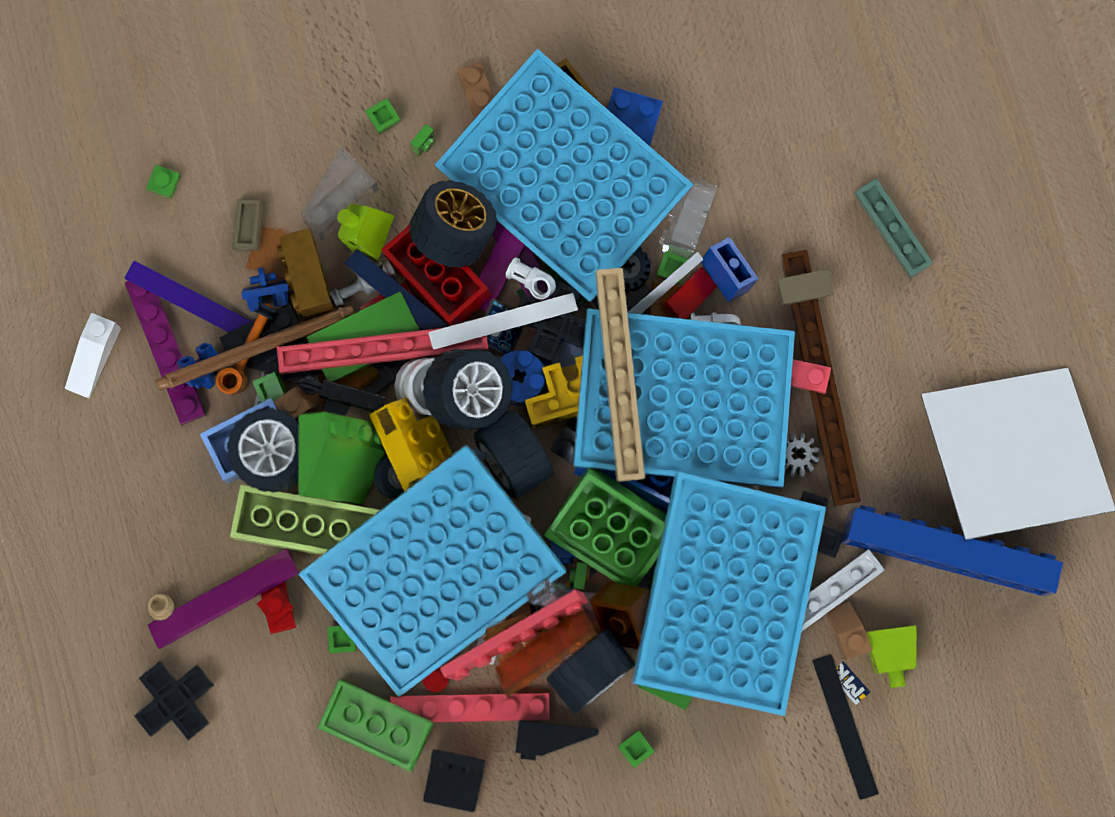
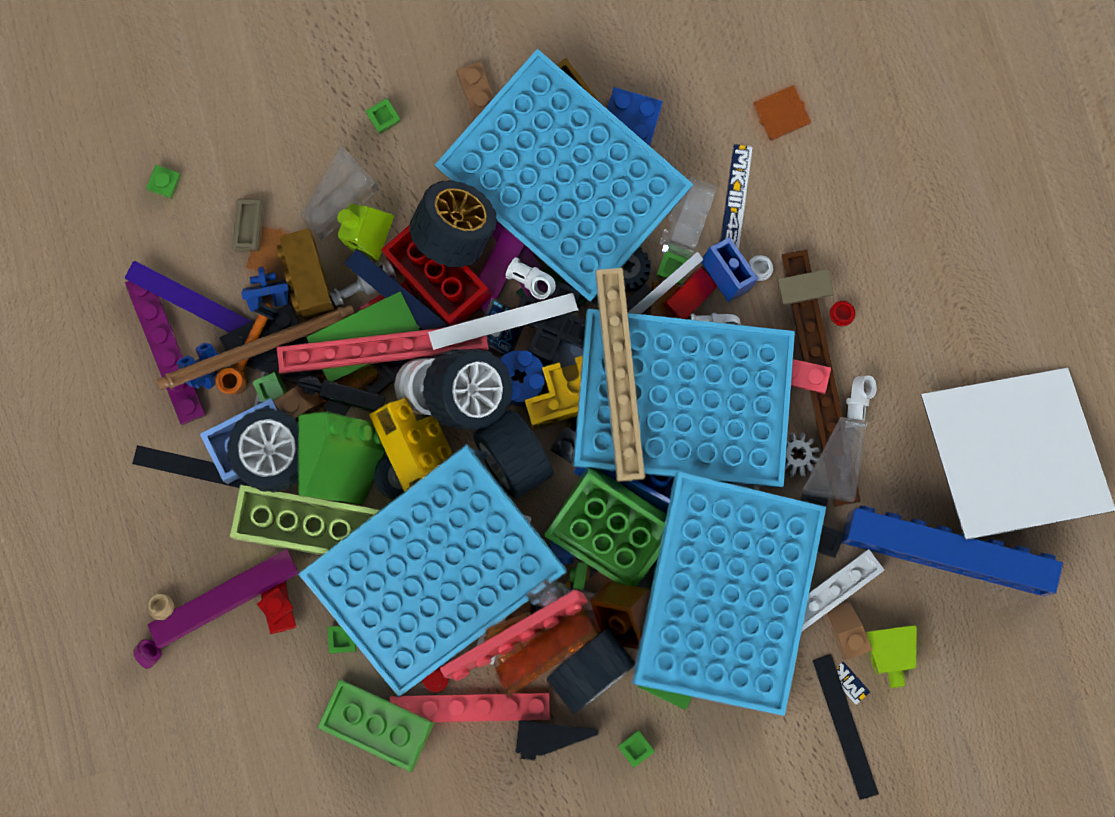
(91, 354): white slope -> none
(147, 653): none -> magenta tile
(174, 700): black plate -> none
(180, 465): none -> black sticker
(423, 140): bright green plate -> none
(454, 780): black bracket -> none
(736, 193): none -> sticker
(761, 266): none -> white plate
(781, 113): none -> clear orange piece
(839, 464): none -> clear wedge
(842, 313): none -> red plate
(860, 399): none -> white connector
(893, 228): sand green plate -> none

